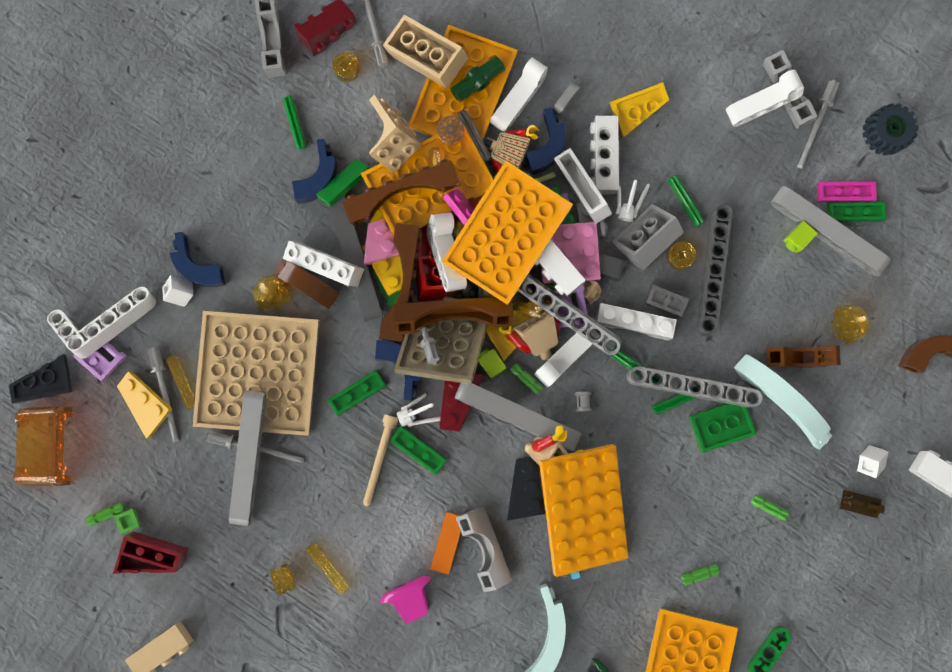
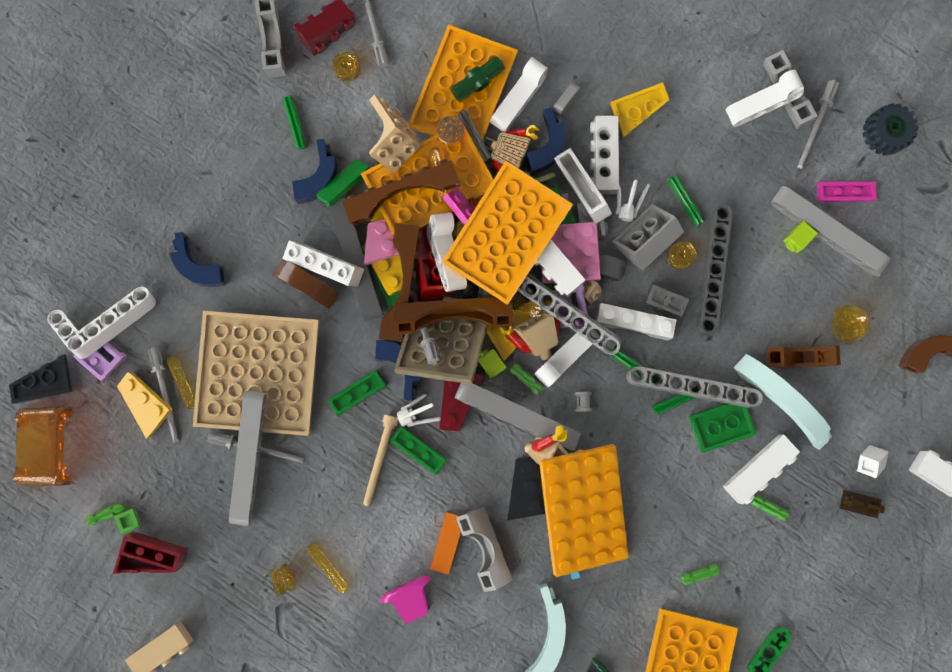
(177, 291): white panel -> none
(271, 293): clear yellow cylinder -> none
(425, 51): tan brick -> none
(761, 469): none -> white brick
(857, 211): green tile -> none

